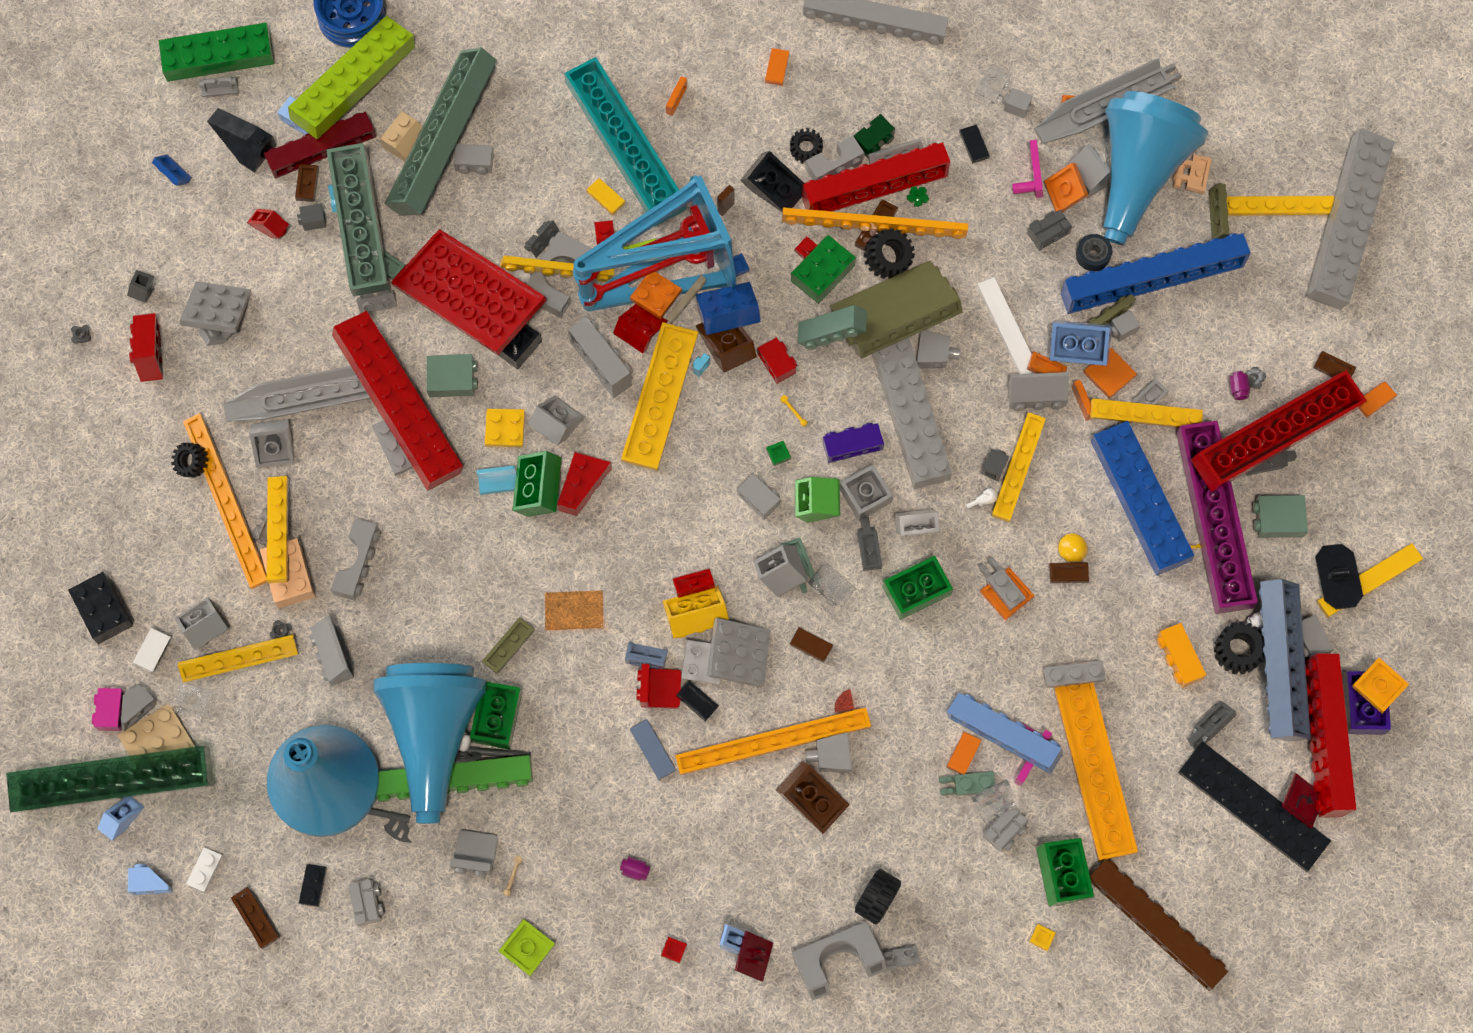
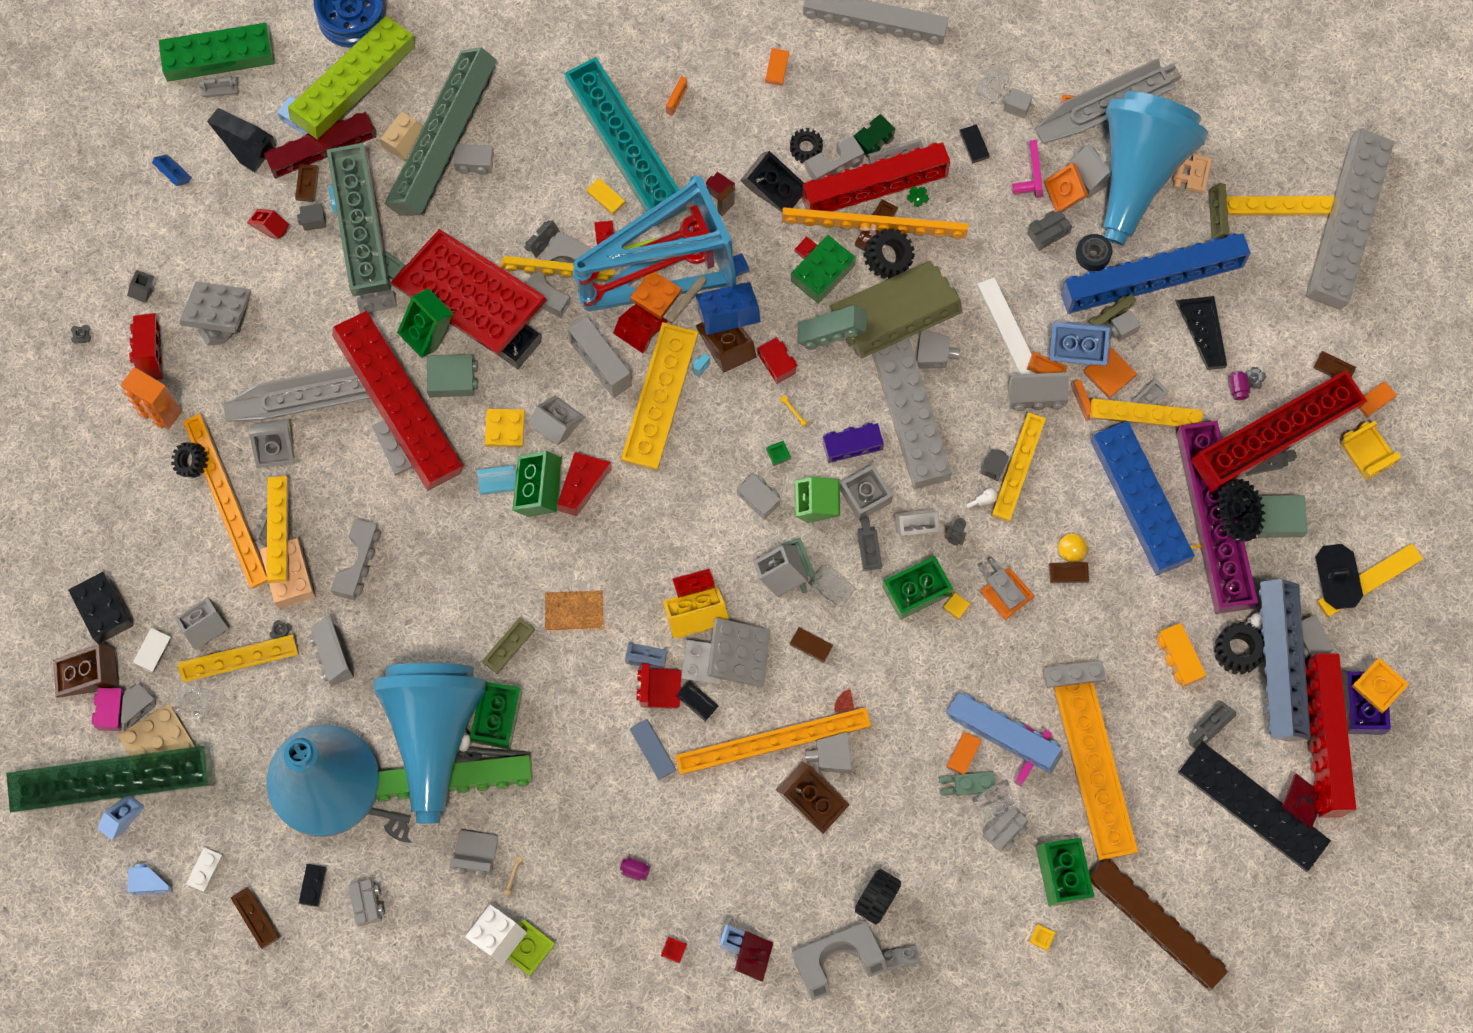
(85, 671): none -> reddish brown slope
(151, 399): none -> orange brick
(425, 322): none -> green brick
(495, 934): none -> white brick
(717, 183): none -> dark red brick
(956, 533): none -> dark grey hinge
(956, 606): none -> yellow tile
(1204, 327): none -> black wing
(1235, 507): none -> black gear
(1369, 450): none -> yellow panel

